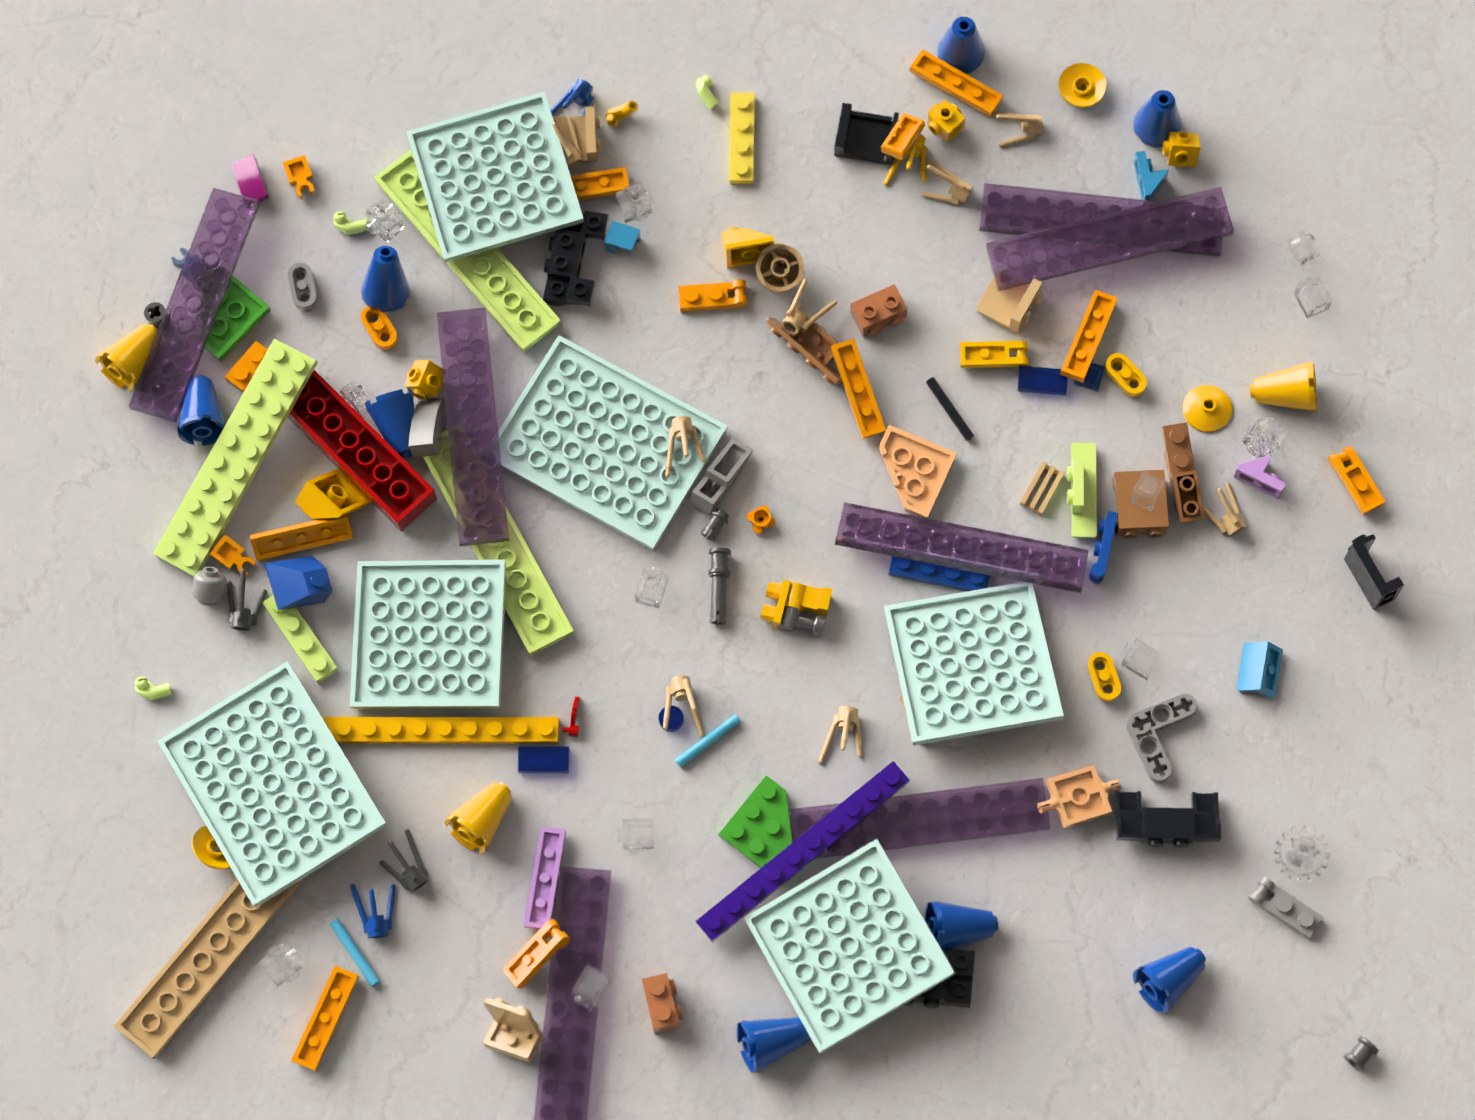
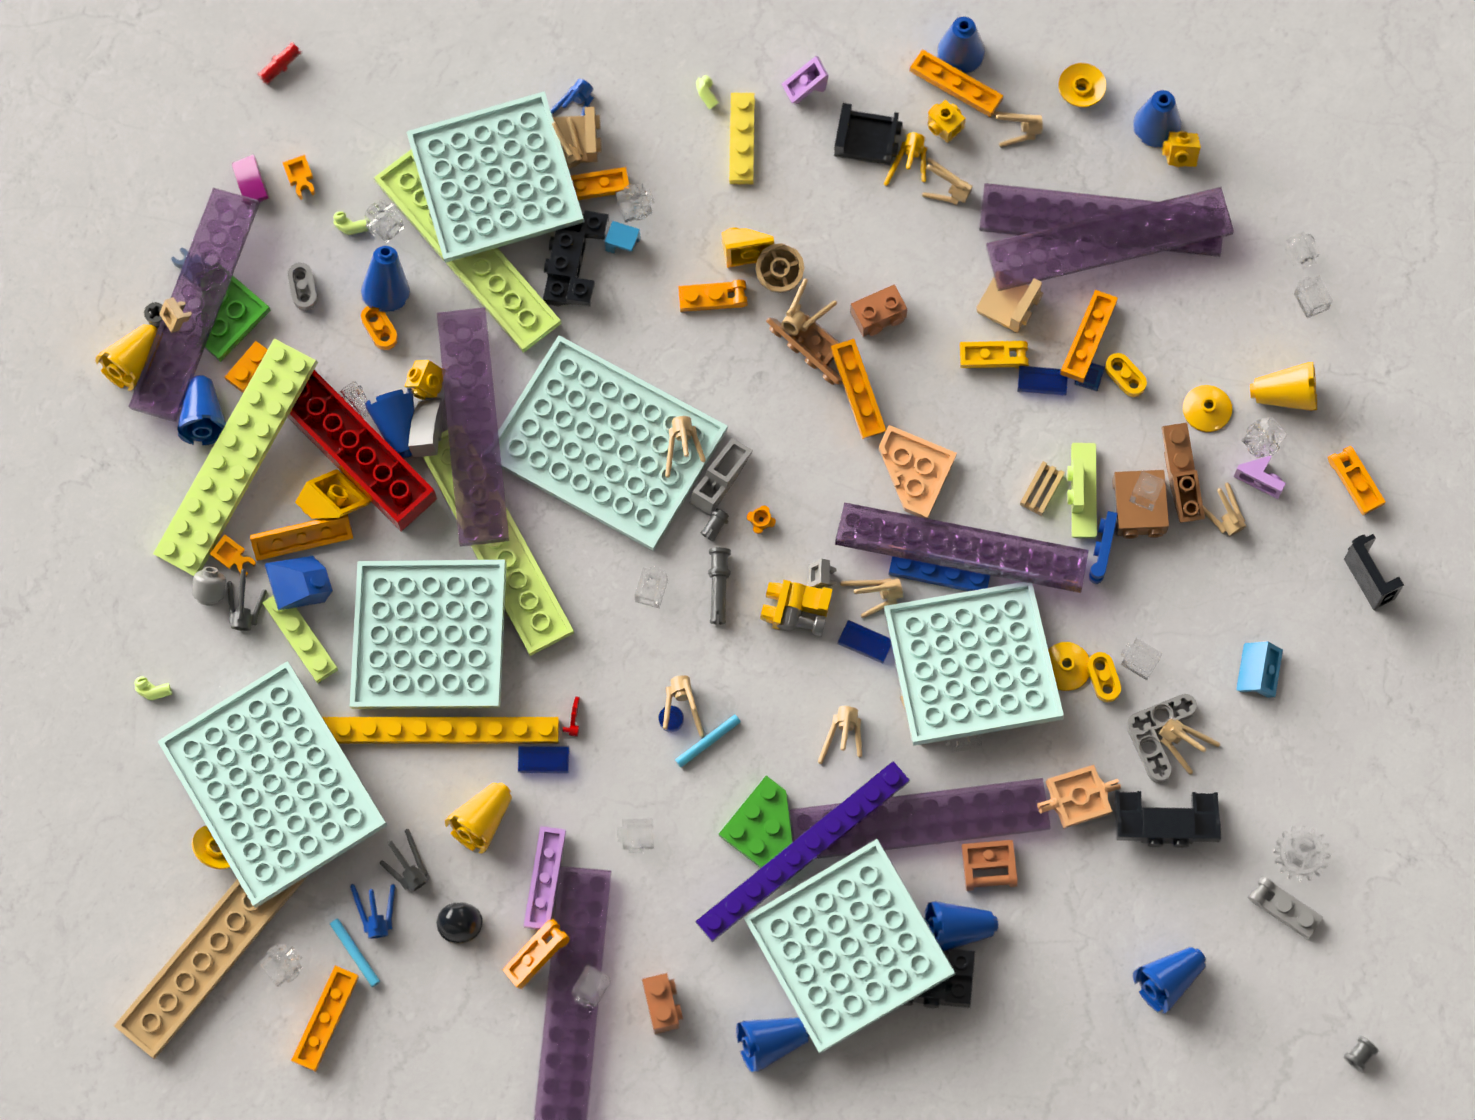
(173, 314): none -> tan tile
(279, 63): none -> red pin
(459, 922): none -> black hat
(512, 1031): tan bracket -> none
(619, 113): yellow arm -> none
(806, 80): none -> lavender slope
(819, 574): none -> light grey tile
(865, 641): none -> clear blue tile
(888, 589): none -> tan plant
(903, 136): light orange plate -> none
(950, 409): black bar -> none
(989, 856): none -> nougat plate
(1074, 676): none -> yellow dish
(1148, 181): dark azure slope -> none
(1175, 731): none -> tan plant

